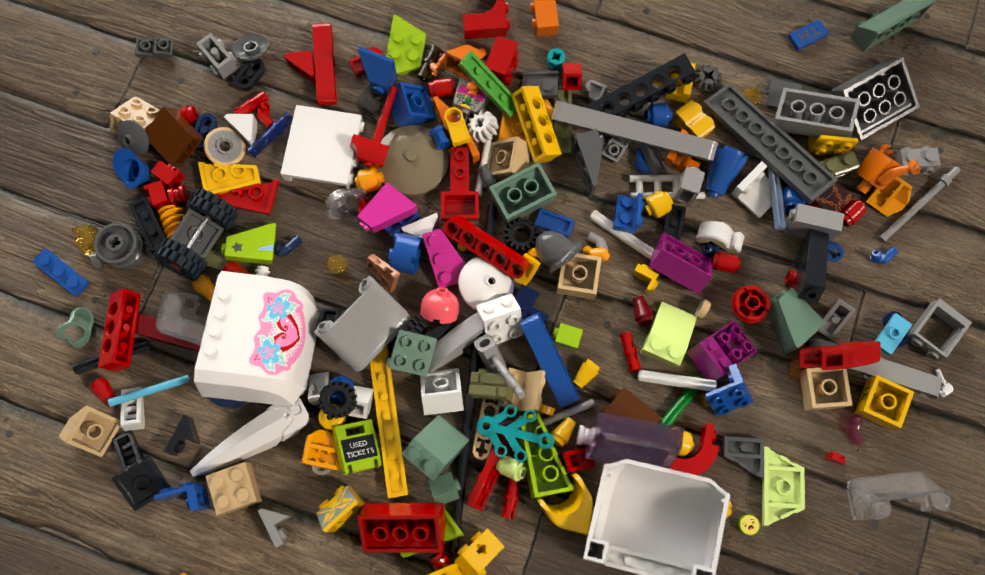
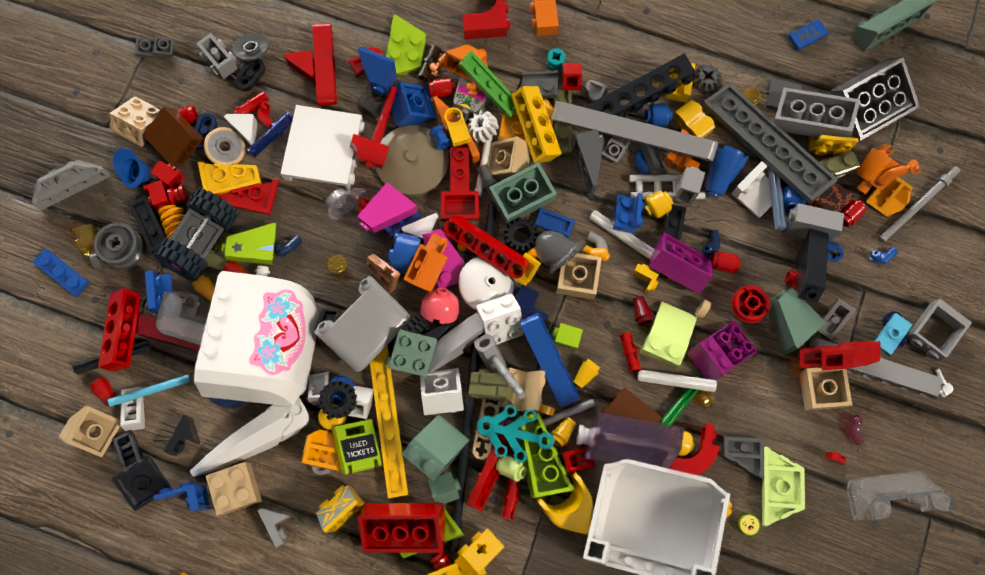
(66, 182): none -> light grey wedge
(80, 317): sand green piece -> none
(133, 136): dark grey dish -> none
(155, 289): none -> blue bracket
(369, 179): light orange head -> none
(427, 263): none -> orange brick
(503, 59): red brick -> none
(721, 235): white animal -> none
(730, 396): blue bracket -> none
(884, 402): yellow brick -> none
(926, 157): light grey brick -> none

